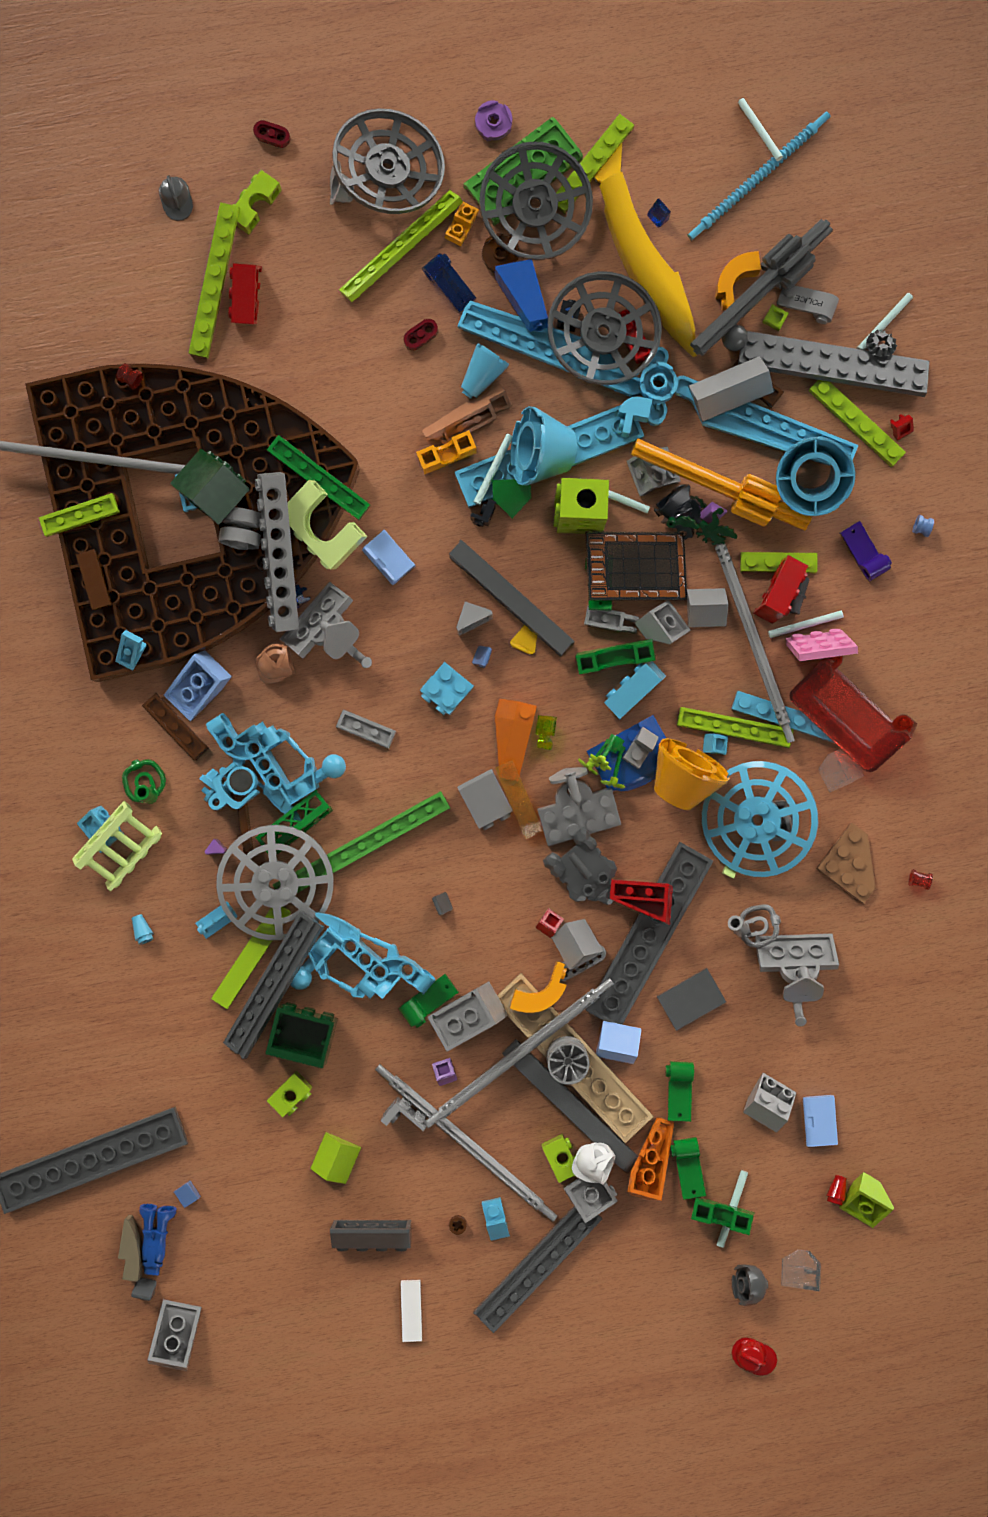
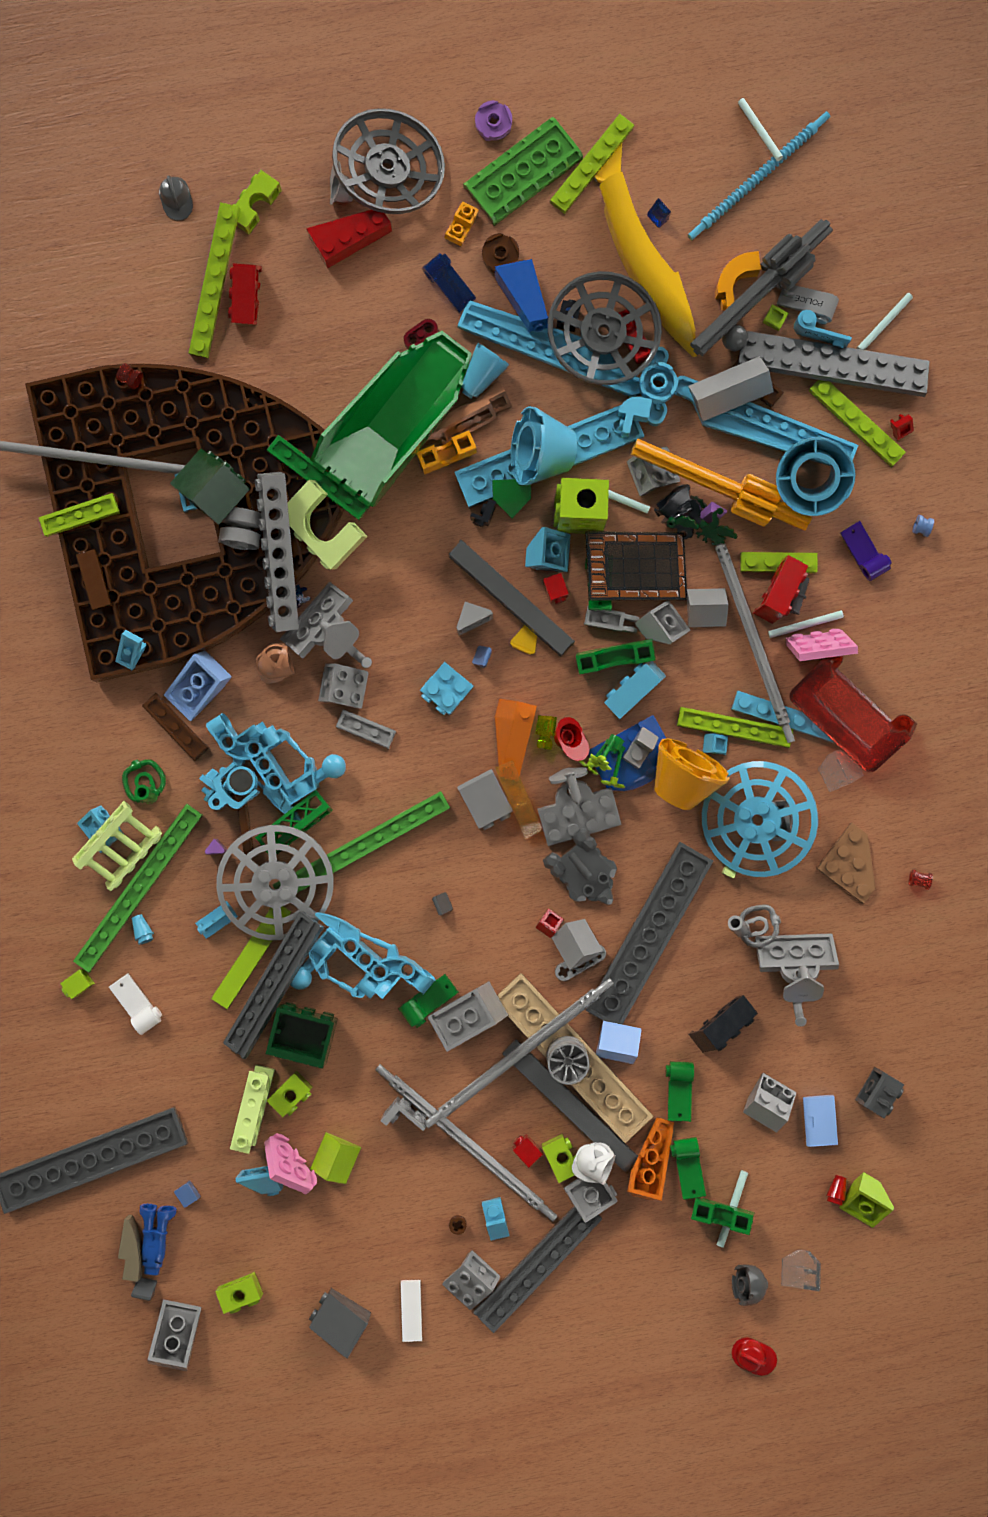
(76, 984): none -> lime brick
(136, 1004): none -> white door
(138, 888): none -> bright green plate
(248, 1285): none -> lime brick
(252, 1108): none -> yellowish green fence
(259, 1181): none -> medium azure slope
(273, 133): dark red plate -> none
(287, 1166): none -> bright pink plate
(339, 1321): none -> dark grey slope
(343, 685): none -> light grey bracket
(348, 235): none -> red wedge
(371, 1234): dark grey slope -> none
(388, 557): light blue piece -> none
(392, 417): none -> green windscreen
(400, 246): lime plate -> none
(444, 1072): medium lavender slope -> none
(472, 1281): none -> light grey bracket
(493, 469): light aqua bar -> none
(526, 1149): none -> red brick
(539, 190): dark grey dish -> none
(543, 999): light orange arch -> none
(548, 551): none -> medium azure slope
(555, 588): none -> red brick
(571, 739): none -> red piece
(644, 897): red wedge -> none
(691, 999): dark grey tile -> none
(724, 1025): none -> black wedge
(806, 327): none -> medium azure door
(880, 1092): none -> dark grey hinge
(882, 350): dark grey gear -> none

